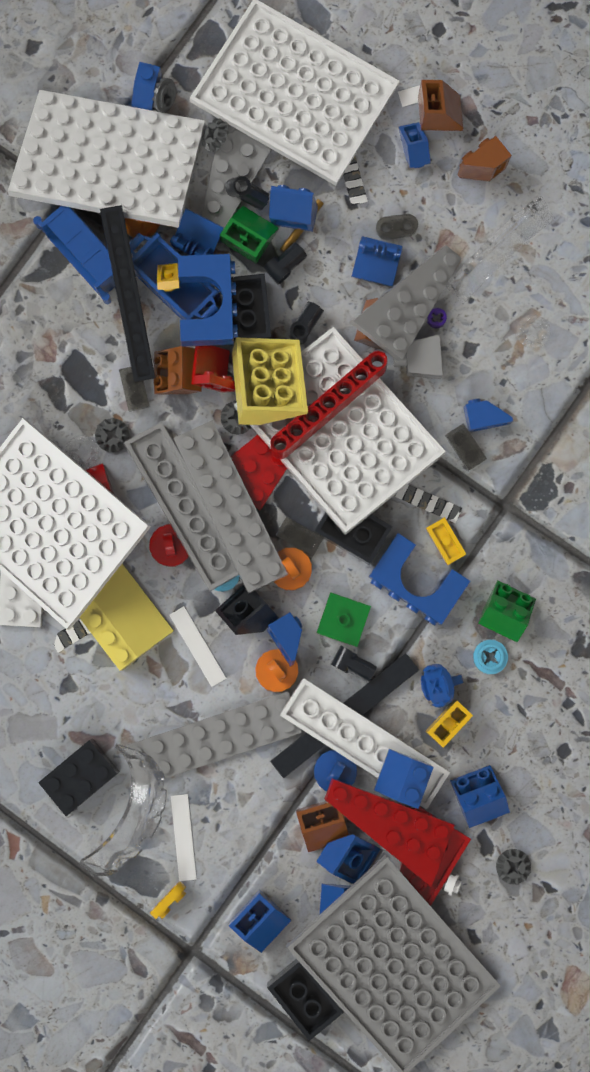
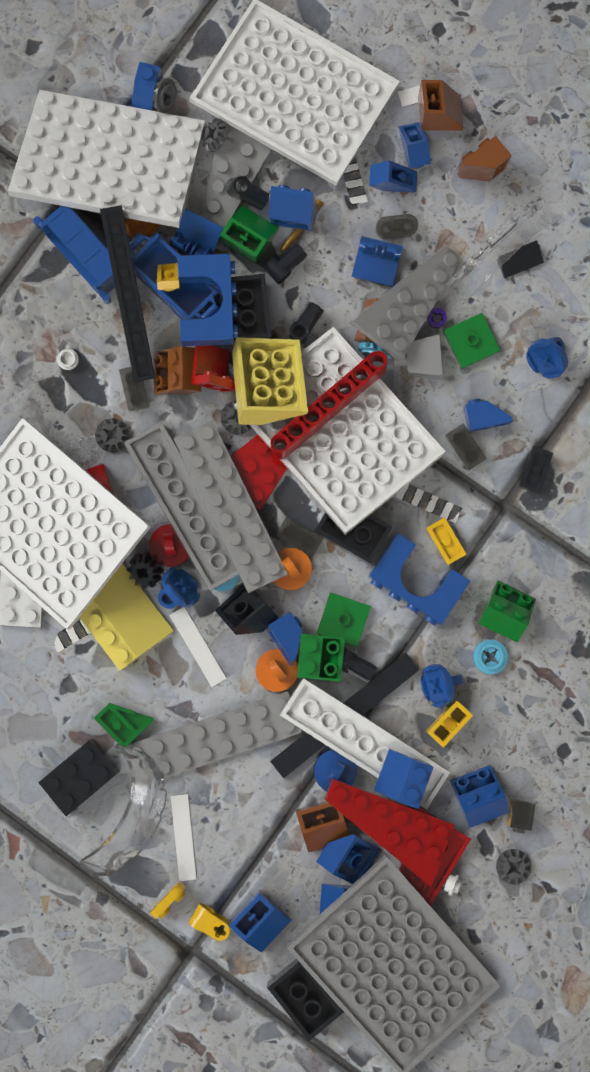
(67, 359): none -> white plate
(122, 723): none -> green wing
(137, 568): none -> black gear
(180, 588): none -> blue tile
(207, 921): none -> yellow piece
(320, 658): none -> green slope
(367, 348): none -> medium azure gear
(393, 177): none -> blue slope
(471, 340): none -> green plate
(521, 815): none -> clear smoke brick
(524, 259): none -> black slope
(535, 469): none -> black plate
(548, 357): none -> blue tile

